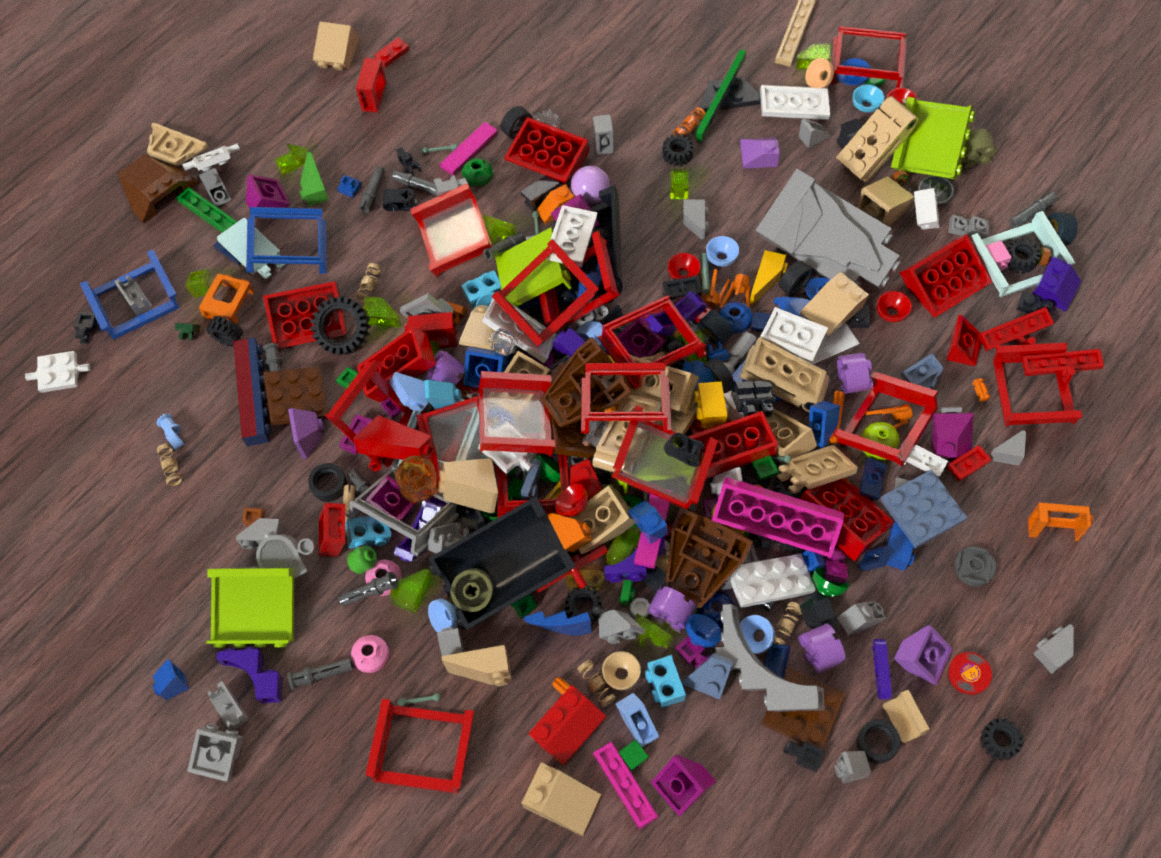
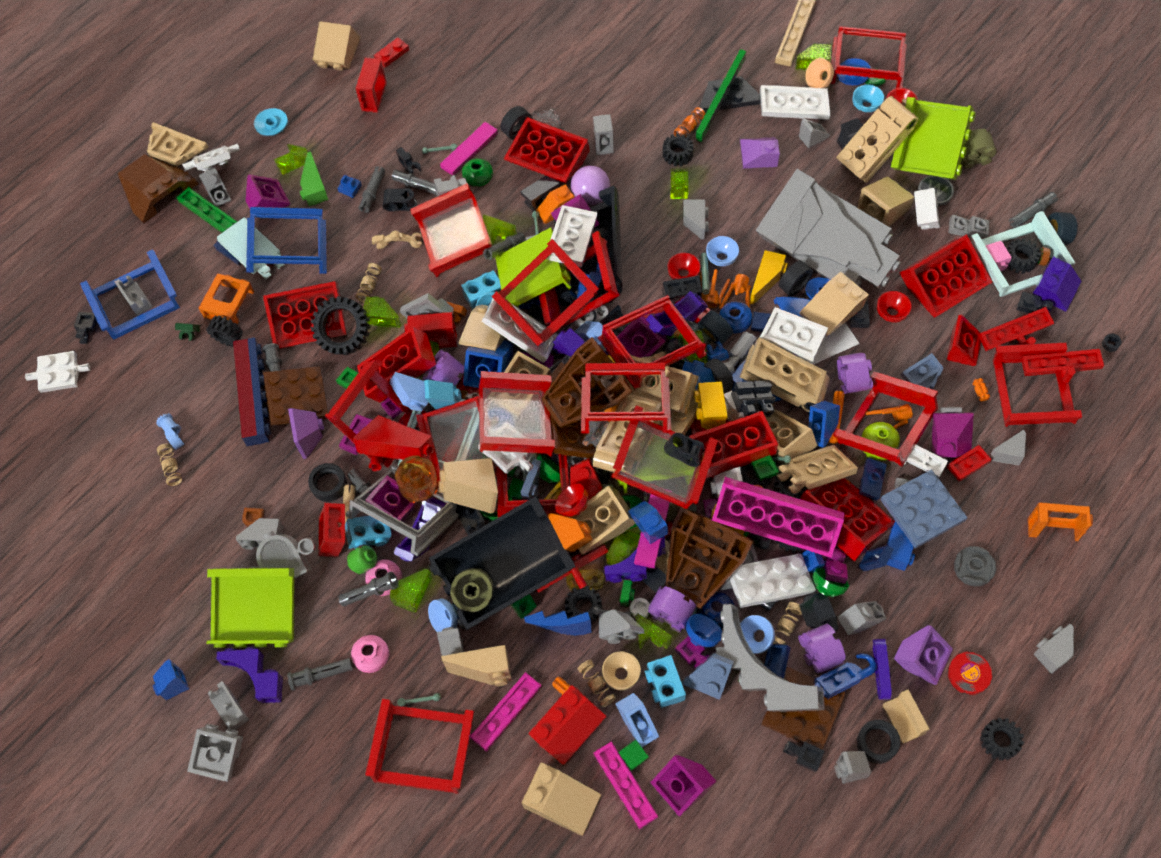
(197, 283): clear neon green slope -> none
(270, 122): none -> medium azure dish
(382, 240): none -> tan piece
(444, 536): light grey hinge -> none
(503, 342): clear head -> none
(505, 712): none -> dark pink tile
(845, 676): none -> blue plate
(900, 177): dark orange tile -> none
(1113, 338): none -> black bush

